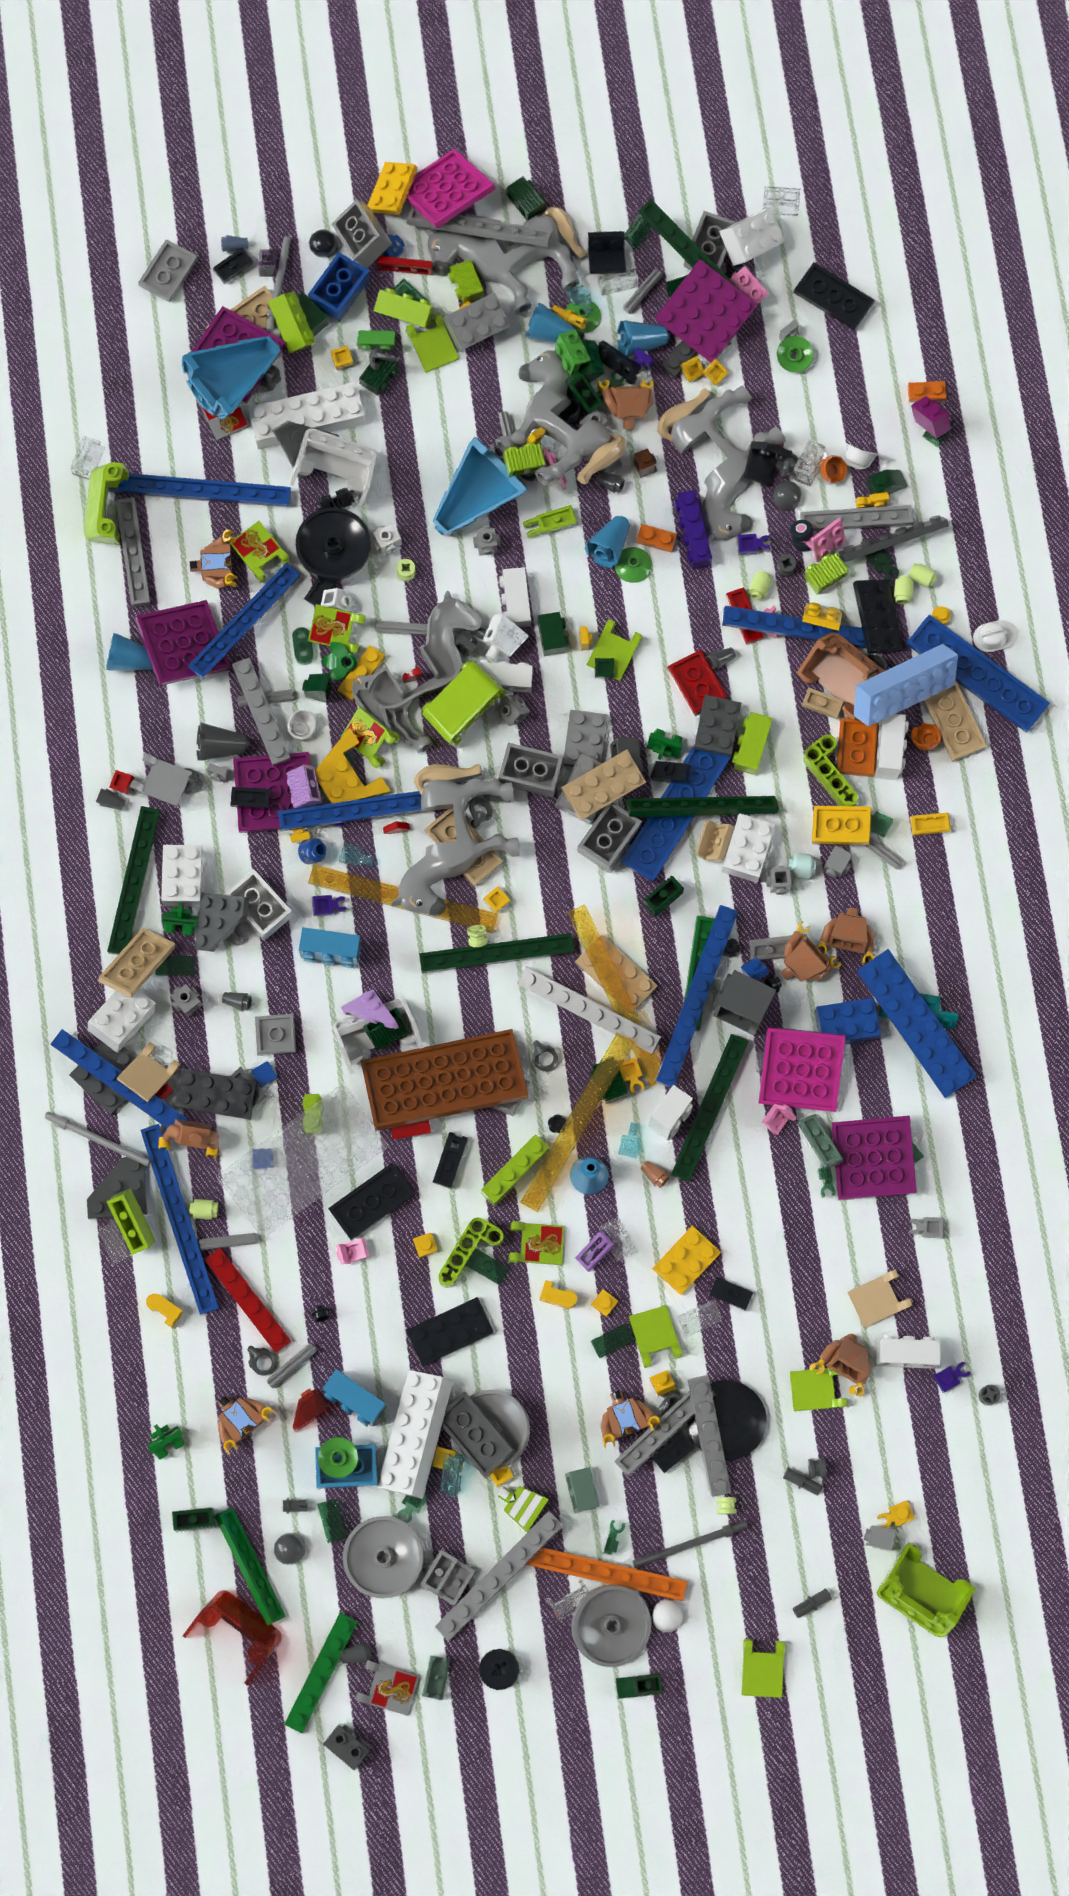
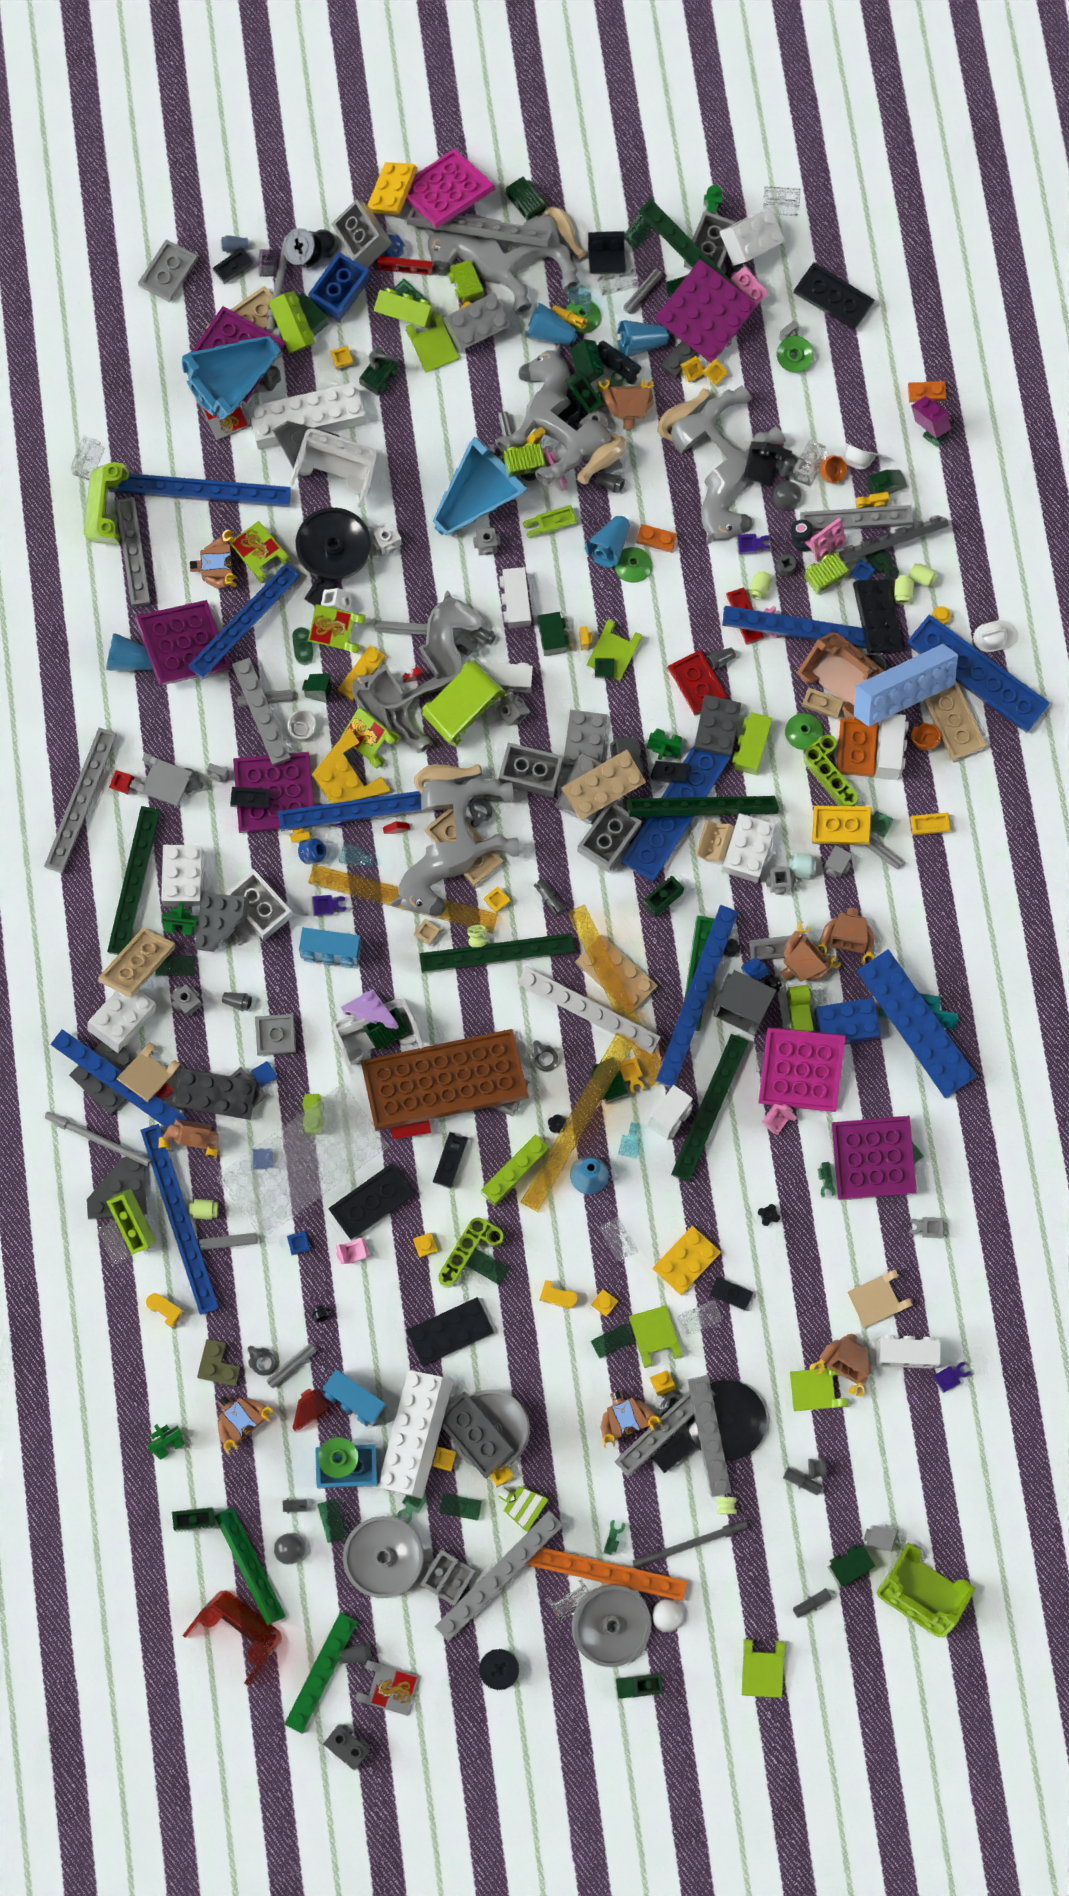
(80, 800): none -> light grey plate
(109, 799): dark grey cone -> none
(213, 1369): none -> olive plate
(219, 742): dark grey cone -> none
(248, 1300): red plate -> none
(298, 1243): none -> blue tile
(303, 247): none -> piece
(303, 787): lavender brick -> none
(337, 661): green plate -> none
(342, 494): black hinge -> none
(370, 339): bright green bracket -> none
(406, 574): yellowish green wheel -> none
(427, 932): none -> tan plate
(436, 1677): sand green hinge -> none
(450, 1477): clear light blue hinge -> none
(460, 1507): none -> clear green plate
(503, 637): white torso -> none
(538, 1243): flag -> none
(549, 897): none -> dark grey pin
(571, 351): bright green bracket -> none
(582, 1490): sand green hinge -> none
(606, 1239): medium lavender tile -> none
(643, 359): dark purple plate -> none
(645, 463): reddish brown brick -> none
(655, 1174): nougat cone -> none
(693, 528): dark purple brick -> none
(713, 199): none -> green hips
(763, 1213): none -> black plate
(798, 738): none -> bright green dish
(799, 1008): none -> lime beam
(820, 1141): sand green tile -> none
(822, 616): yellow plate -> none
(850, 1566): none -> dark green brick
(862, 571): none -> blue tile
(898, 1514): yellow plate -> none
(990, 1392): dark grey wheel -> none

